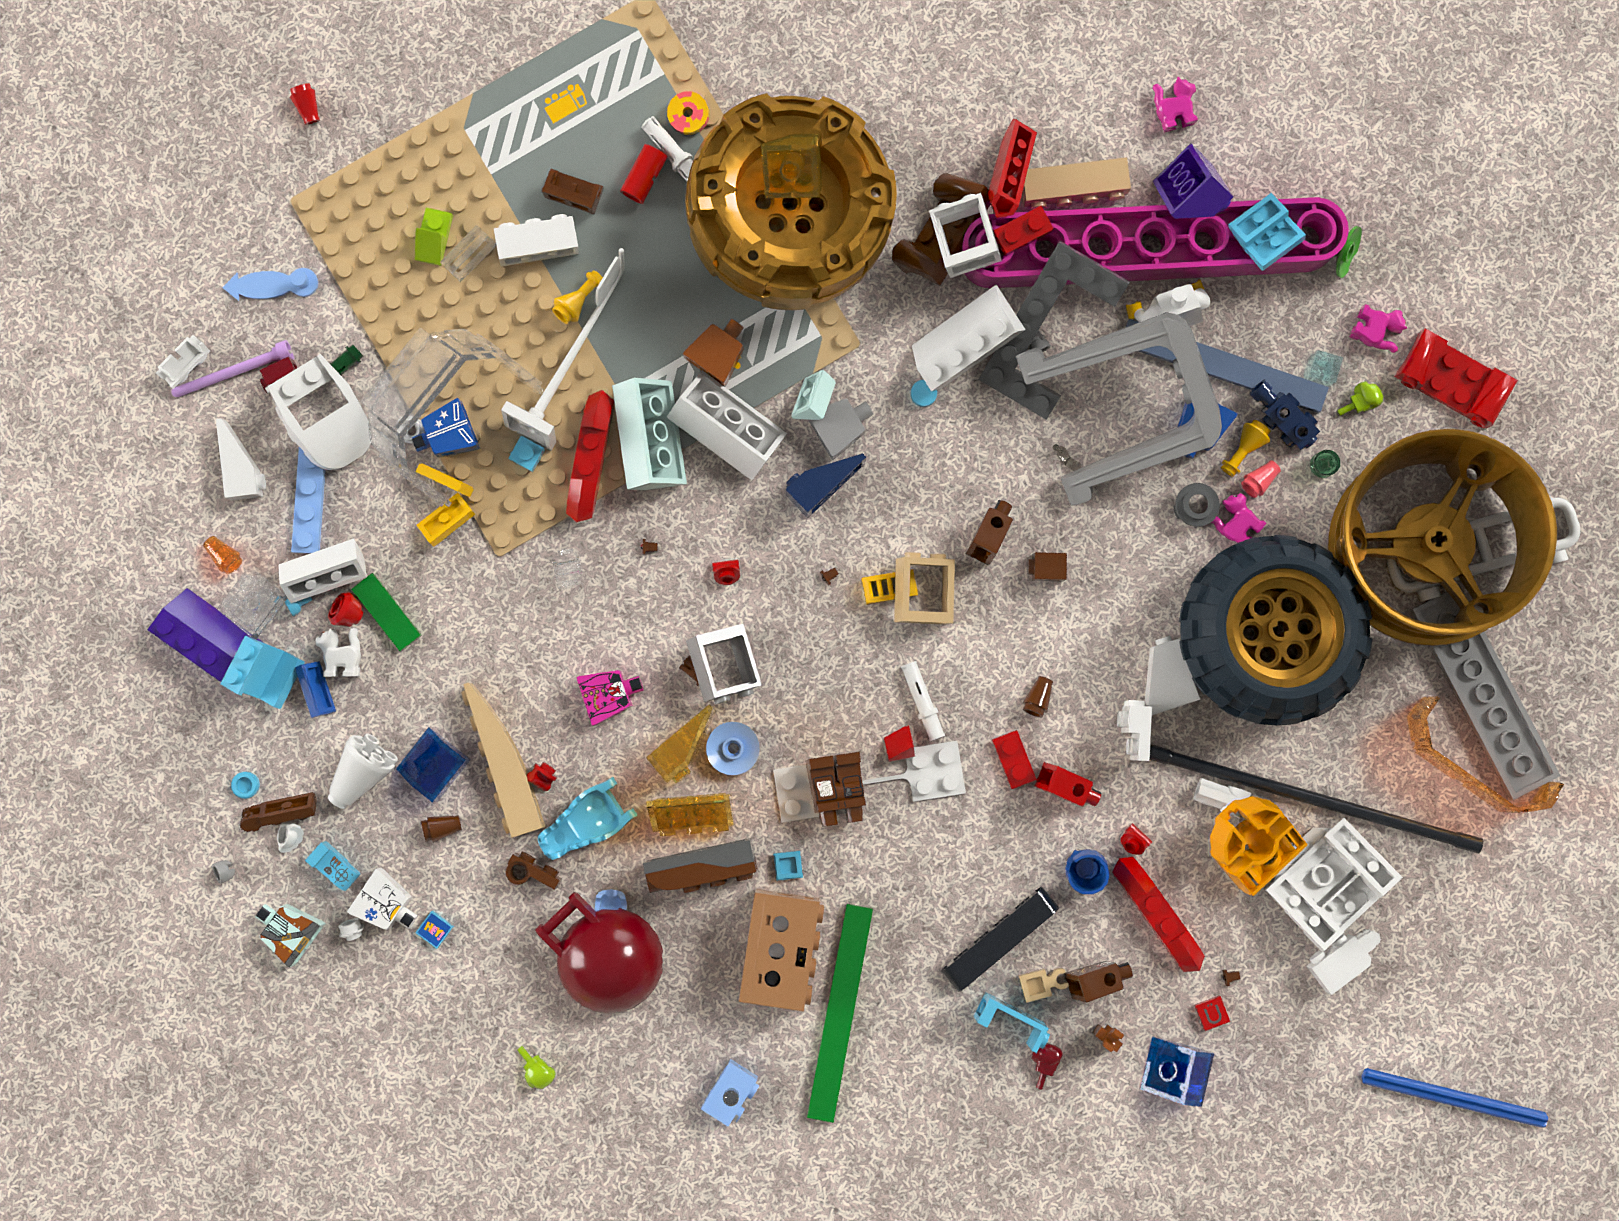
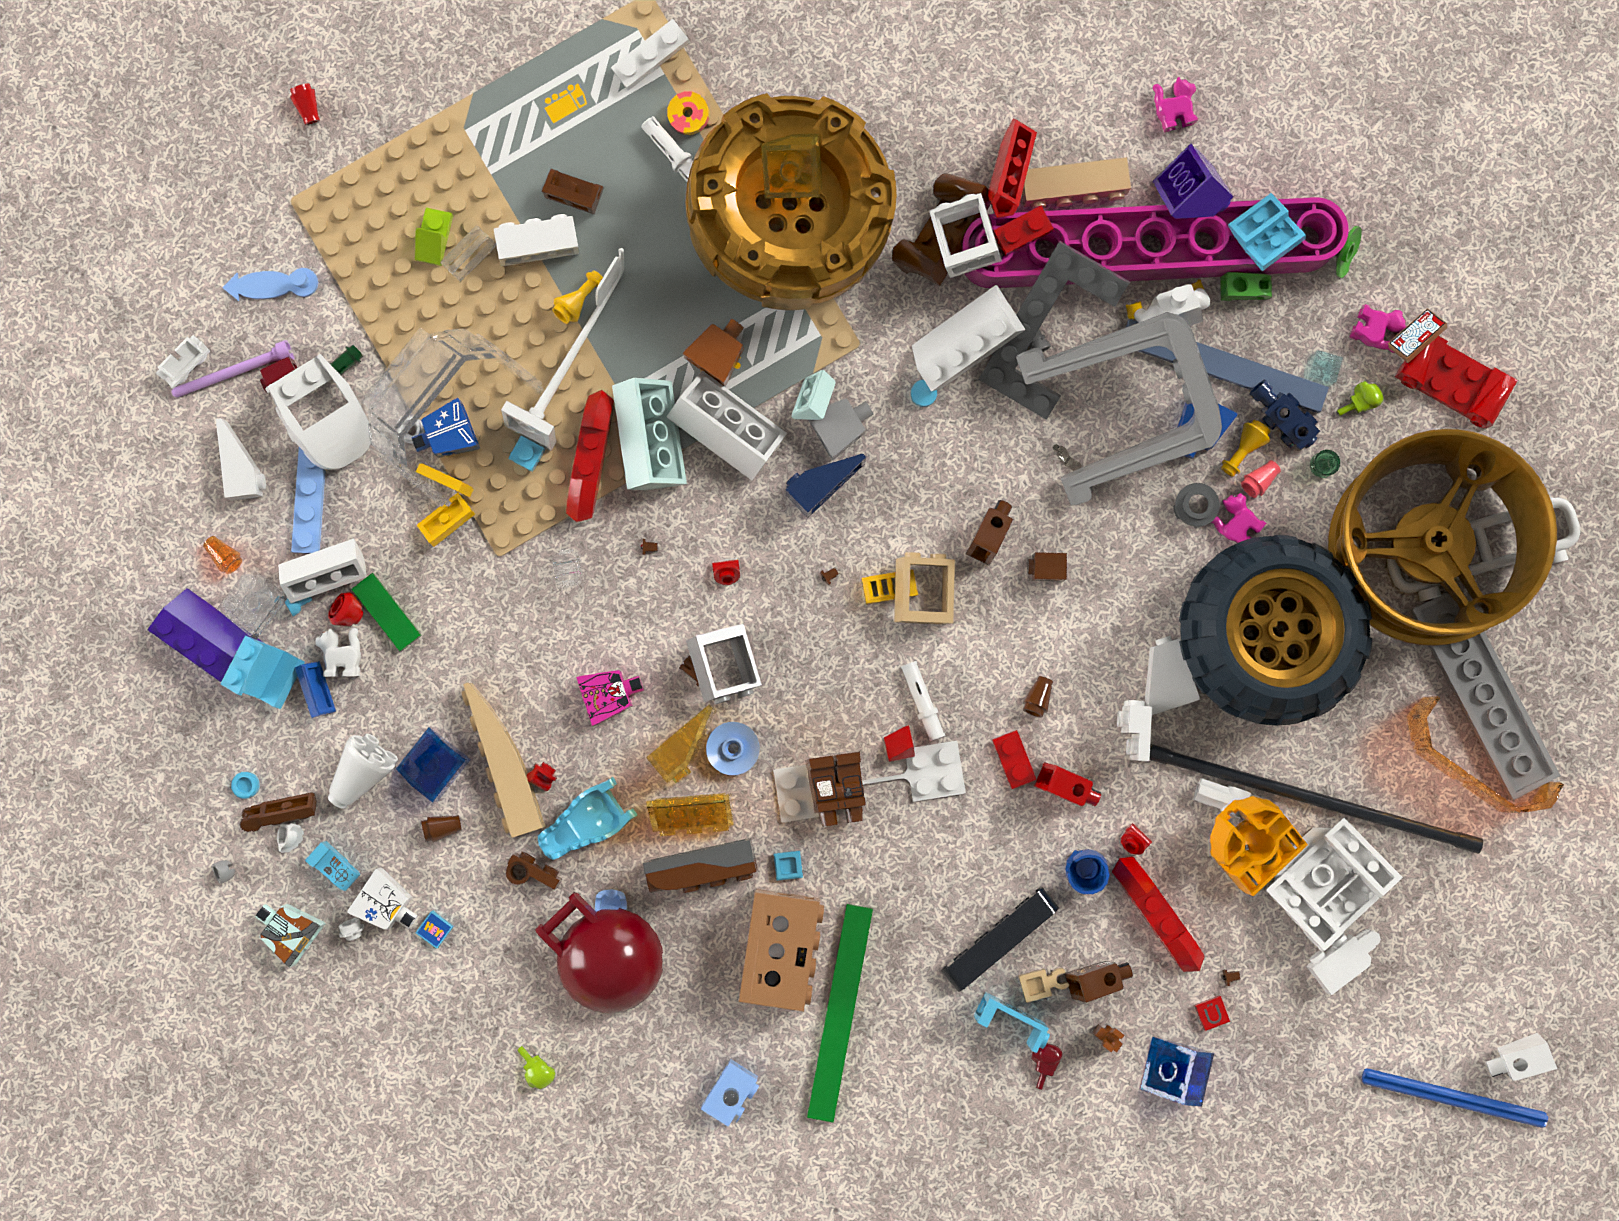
(643, 171): red pin -> none
(650, 54): none -> white plate
(1245, 286): none -> bright green leg
(1417, 335): none -> tile
(1533, 1055): none -> white torso

